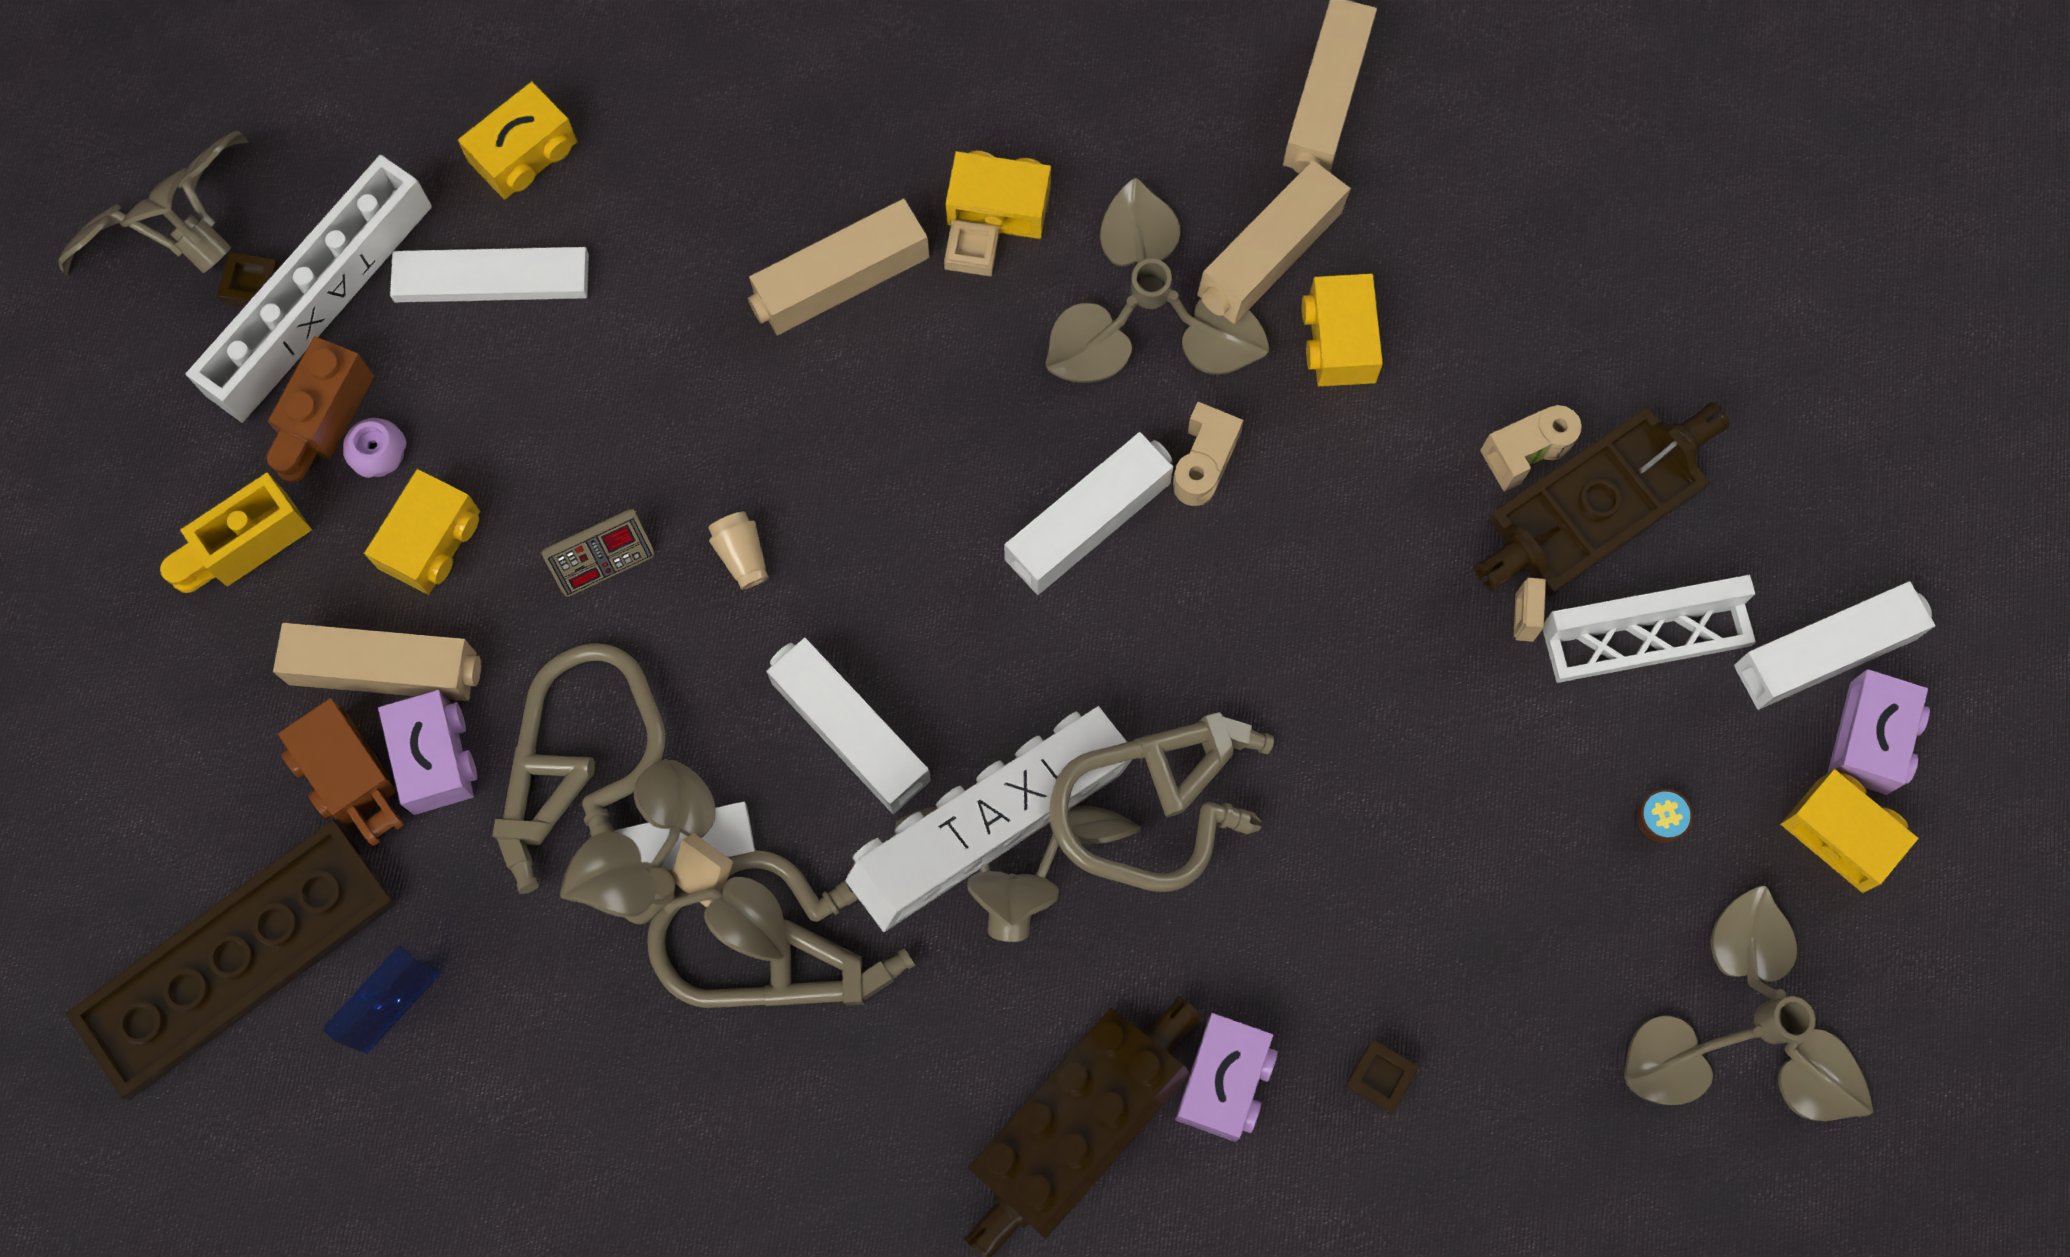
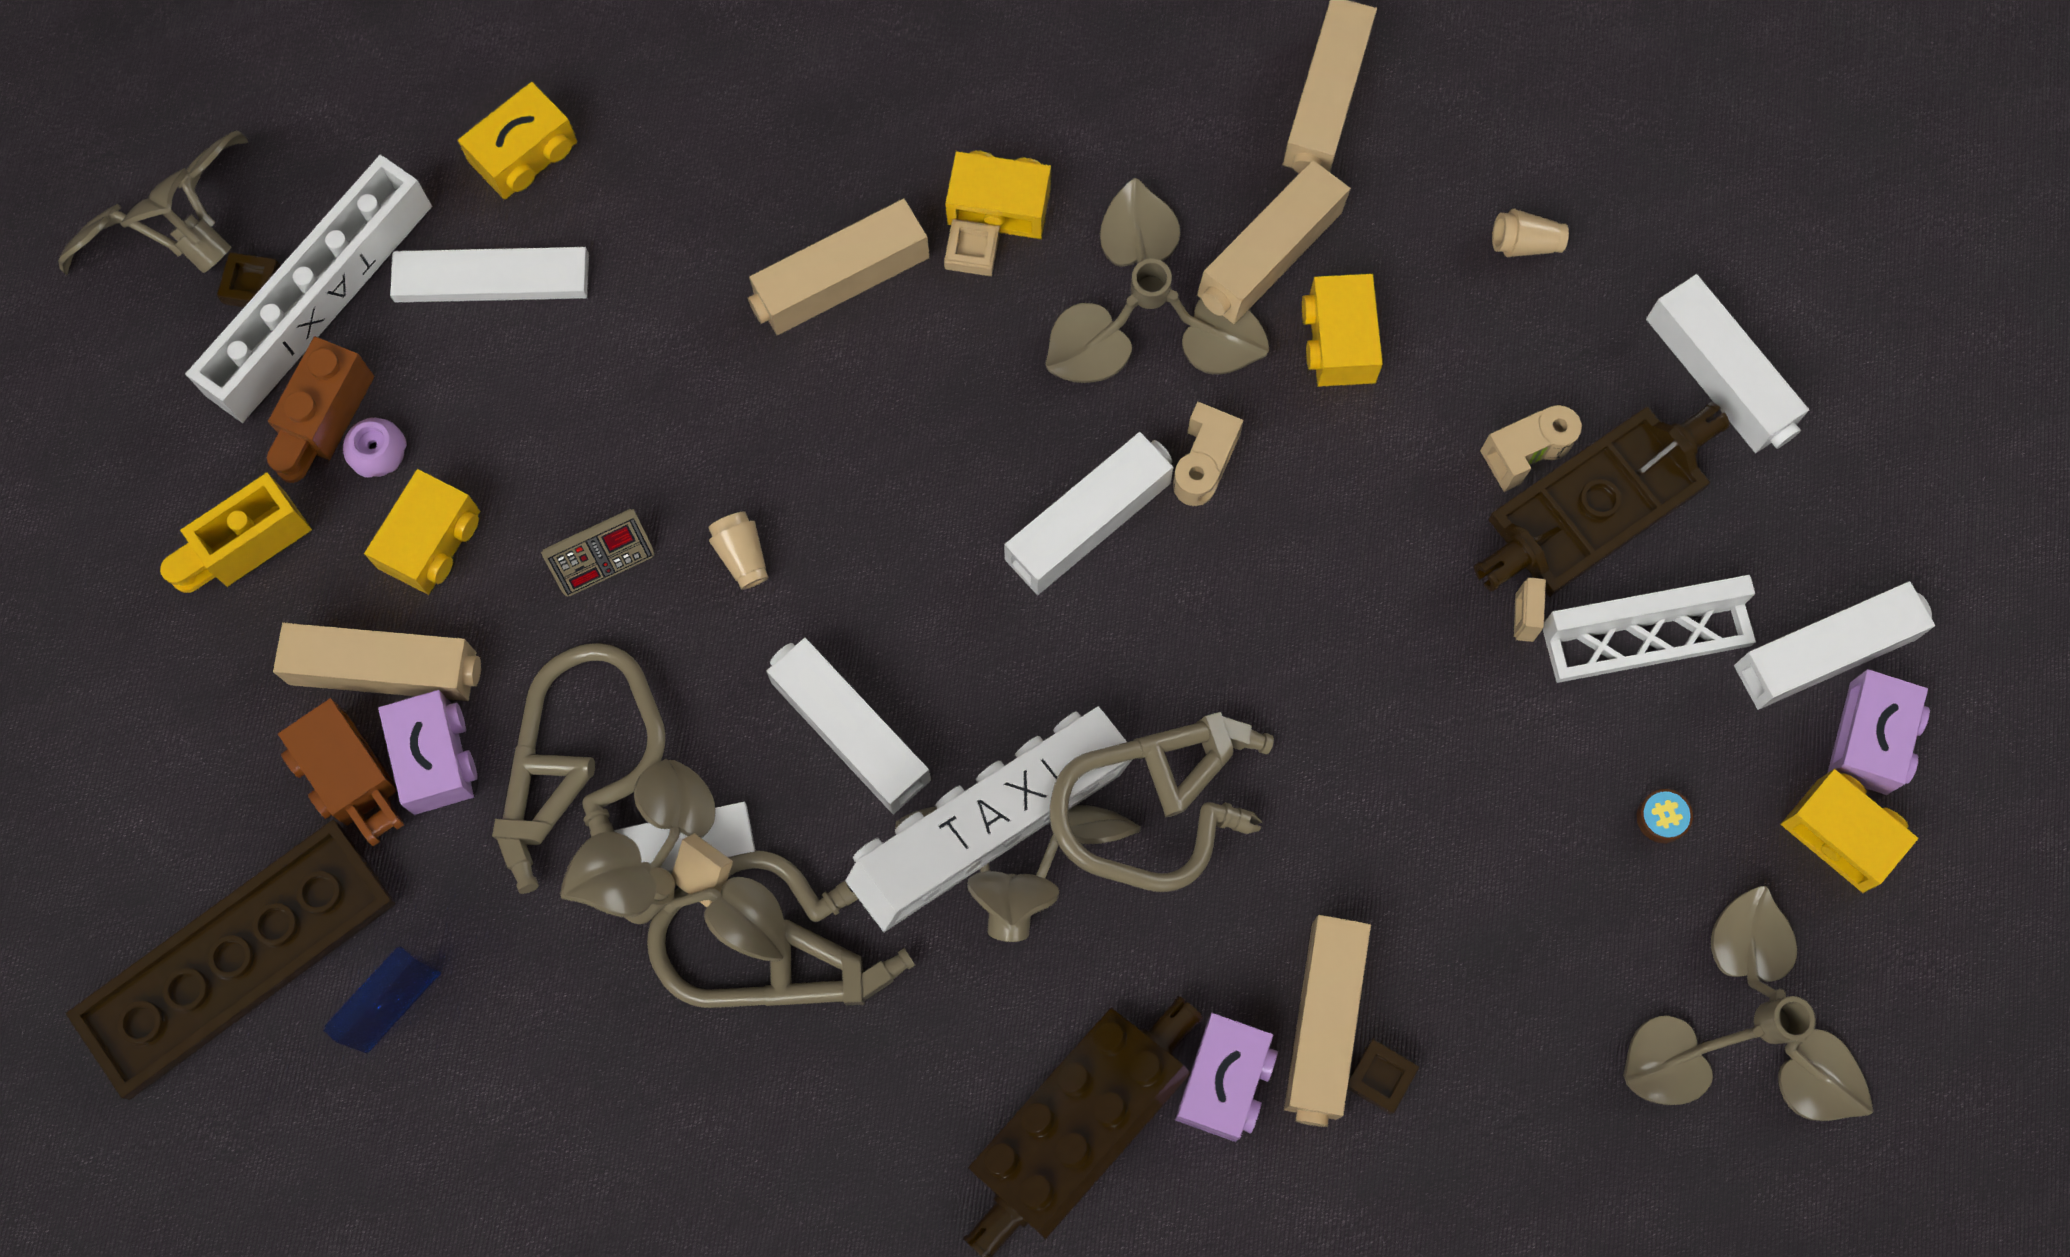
(1327, 1020): none -> tan brick
(1528, 234): none -> tan cone
(1728, 365): none -> white brick

